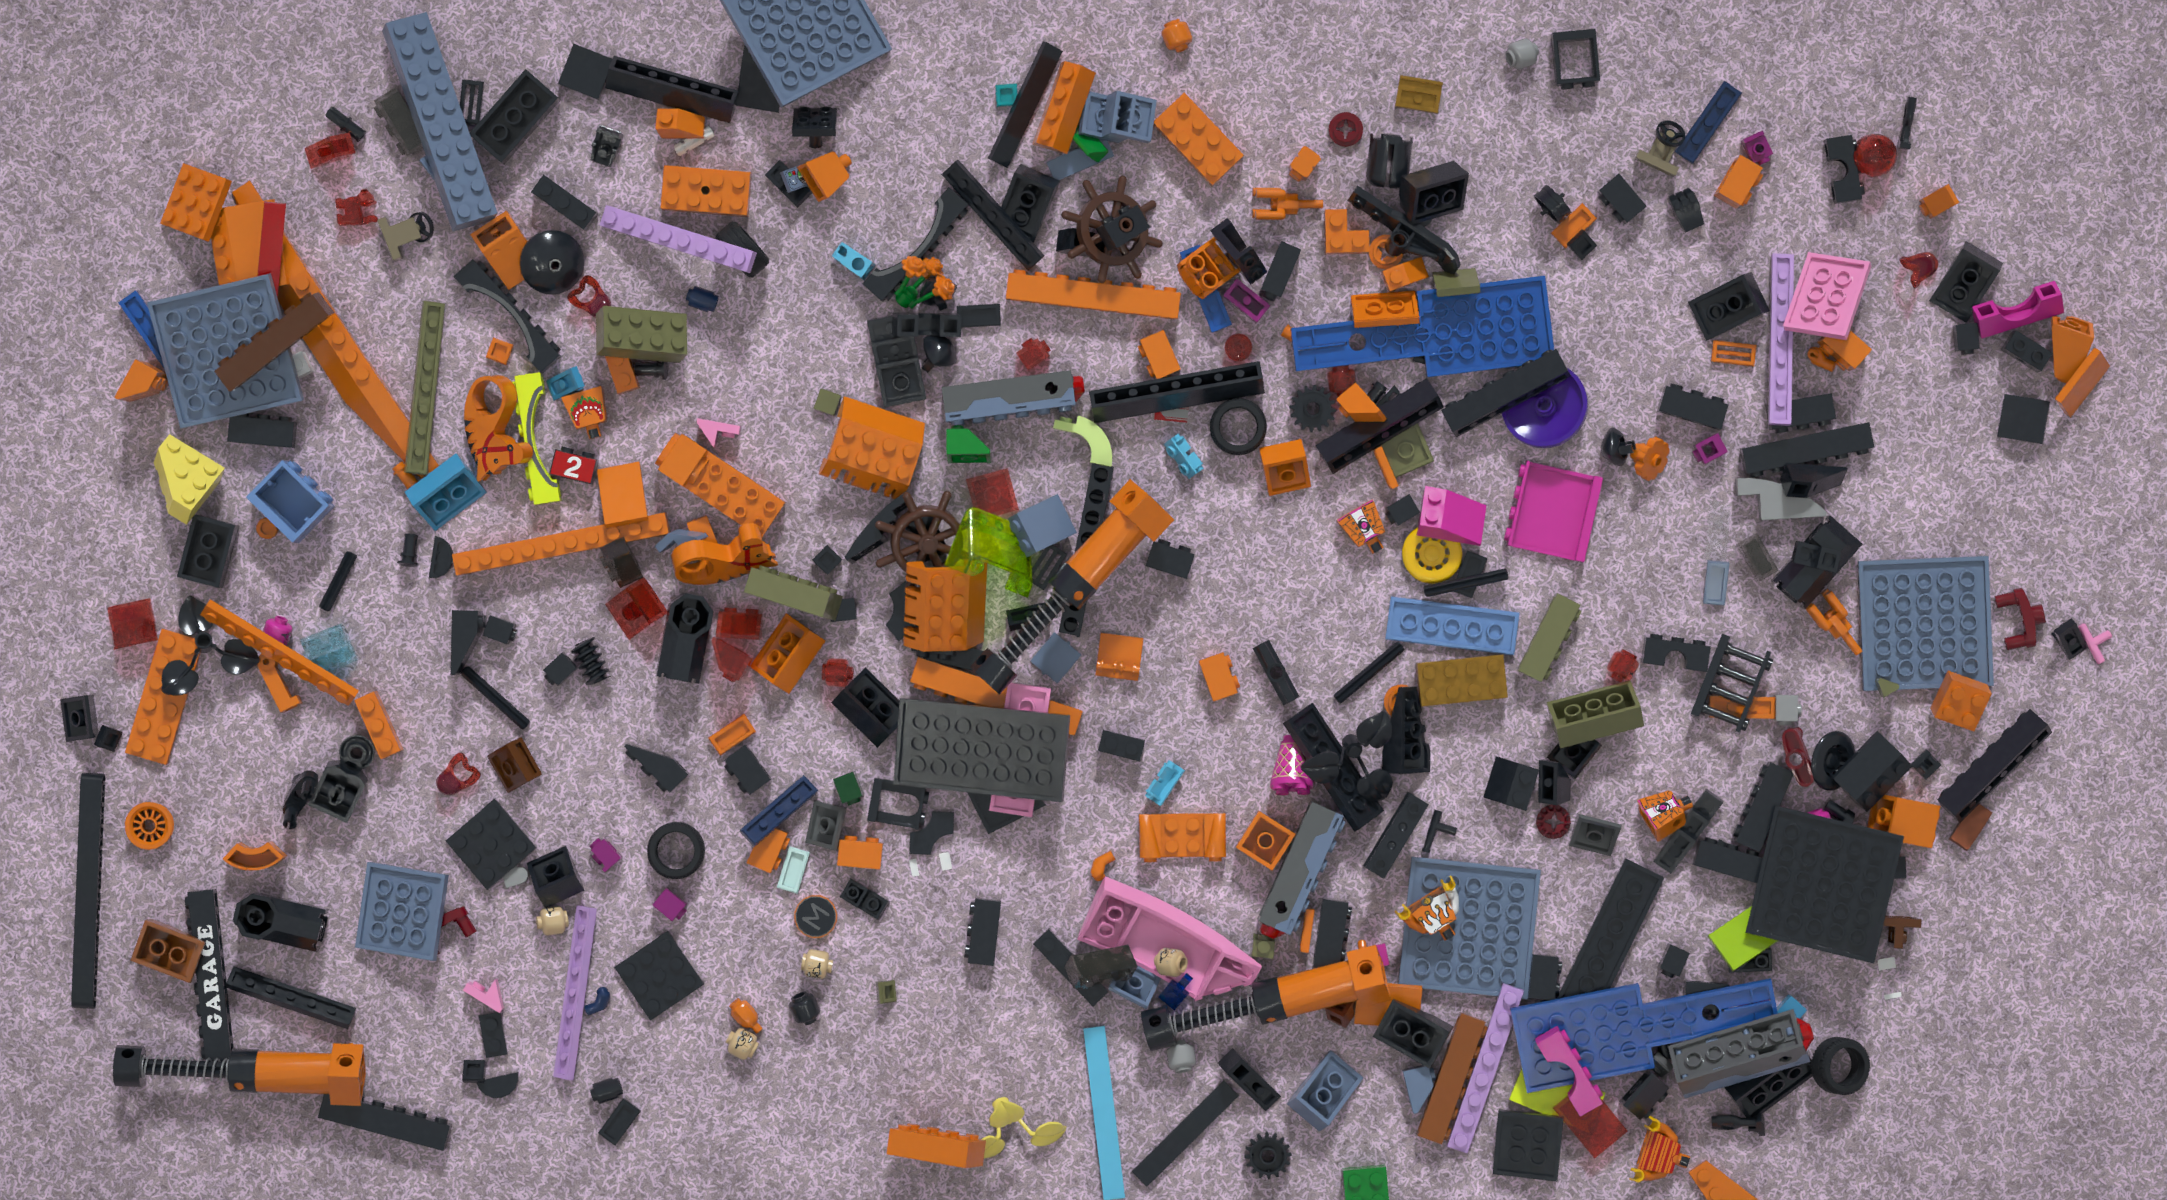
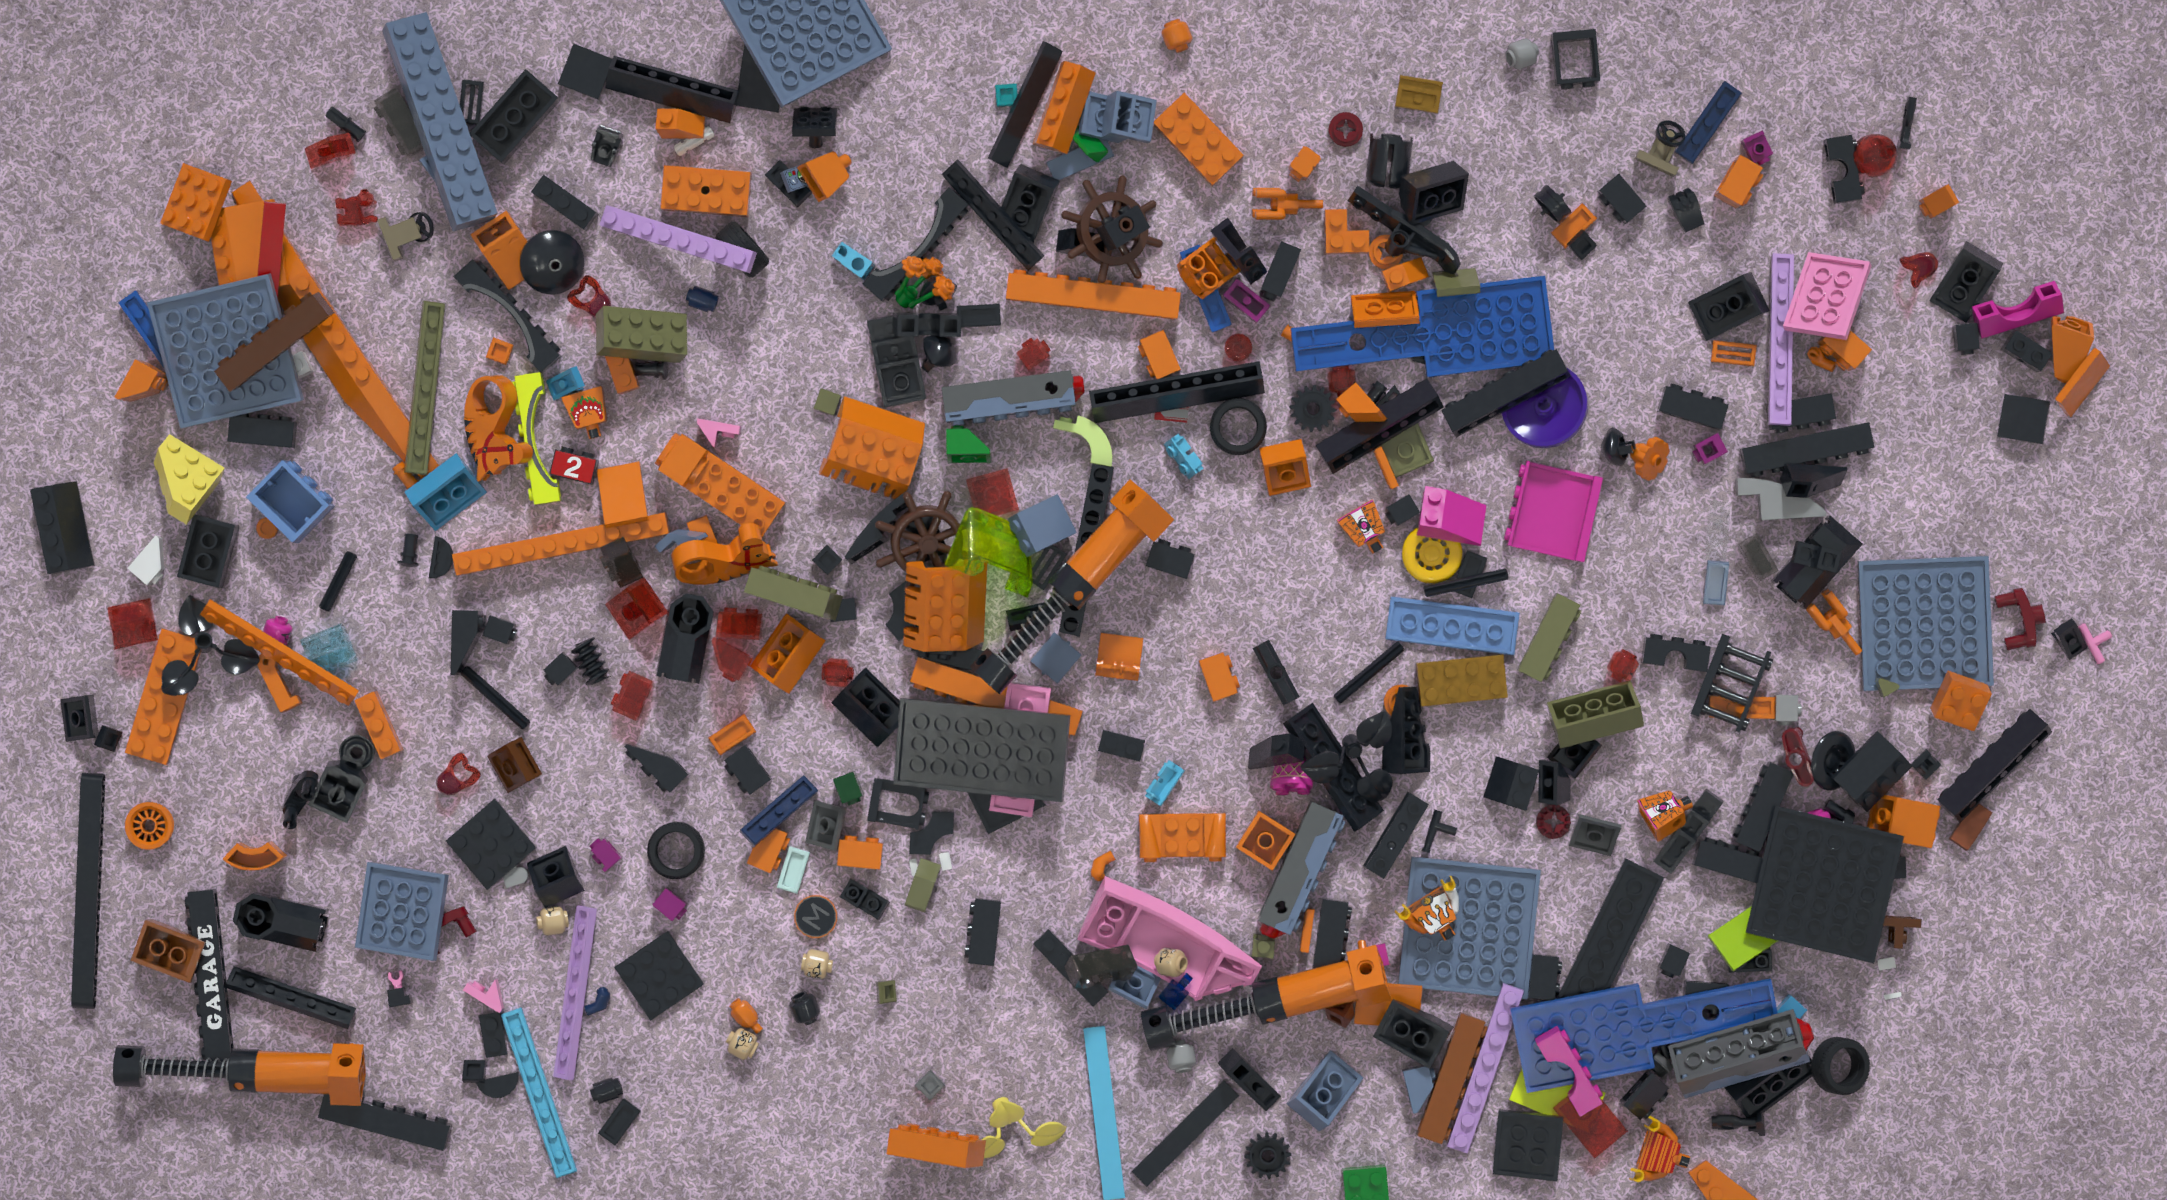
(62, 527): none -> black slope
(150, 562): none -> white slope
(398, 995): none -> black piece
(539, 1092): none -> medium azure tile
(632, 695): none -> clear red brick
(922, 885): none -> olive slope
(930, 1084): none -> flat silver tile
(1276, 751): none -> black slope

